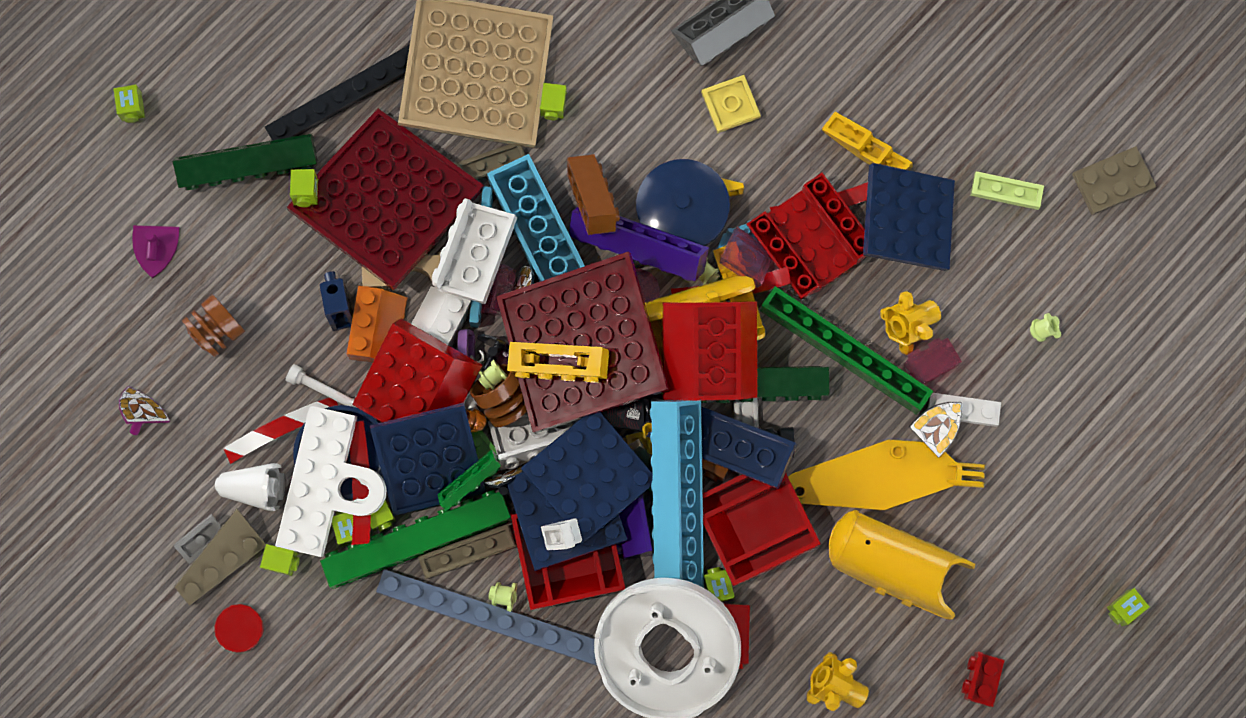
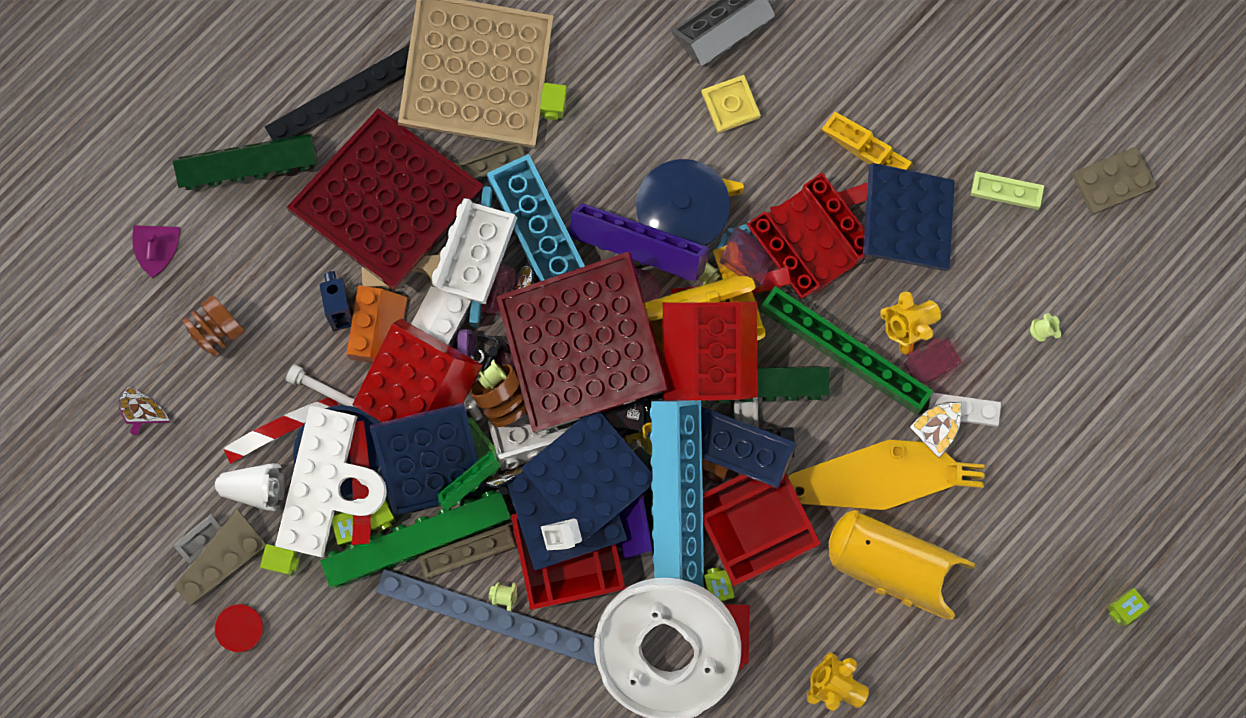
(129, 103): lime brick -> none
(304, 187): lime brick -> none
(476, 420): orange plate -> none
(520, 358): yellow brick -> none
(592, 194): dark orange brick -> none
(983, 679): red bracket -> none

